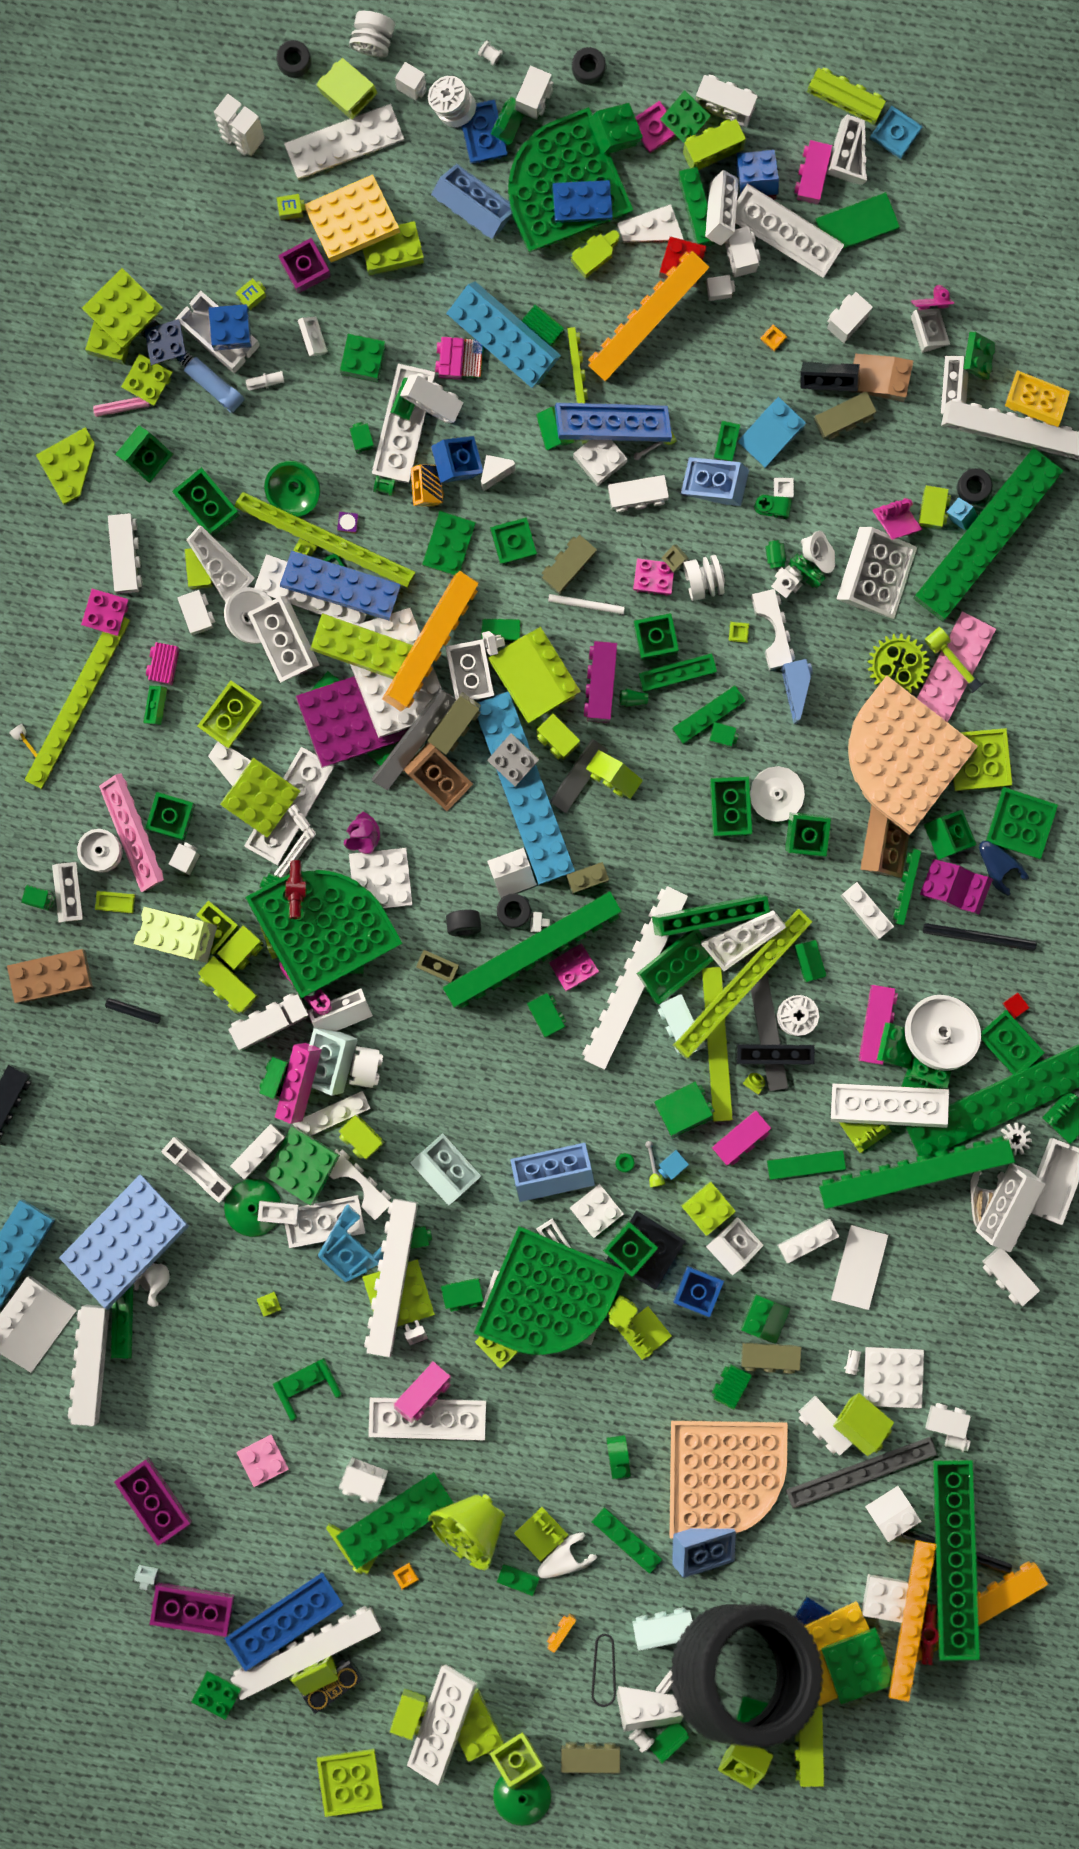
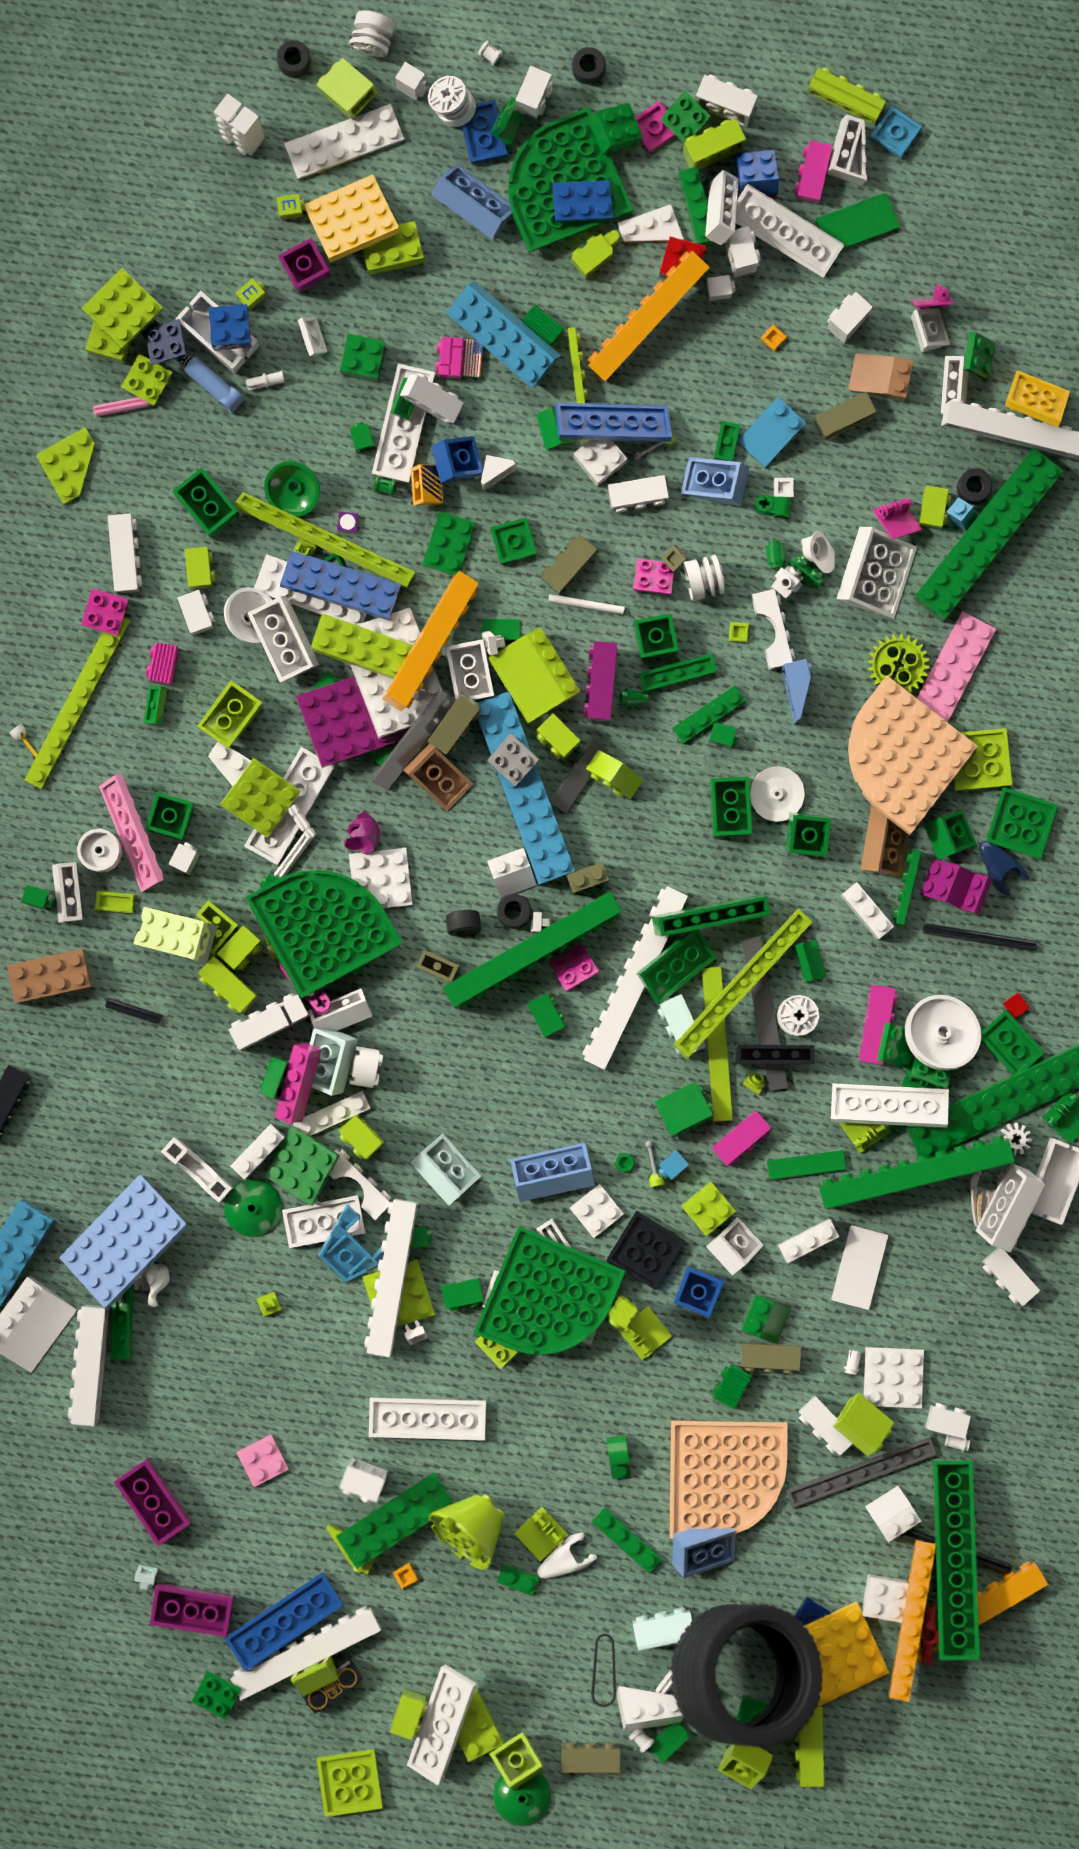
(144, 454): green slope -> none
(219, 564): white wing -> none
(277, 1212): white plate -> none
(295, 889): dark red pin -> none
(302, 1380): green plate -> none
(422, 1393): brick -> none
(556, 1638): light orange plate -> none
(630, 1249): green brick -> none
(741, 940): white wing -> none
(830, 376): black piece -> none
(857, 1665): green plate -> none
(938, 641): lime piece -> none

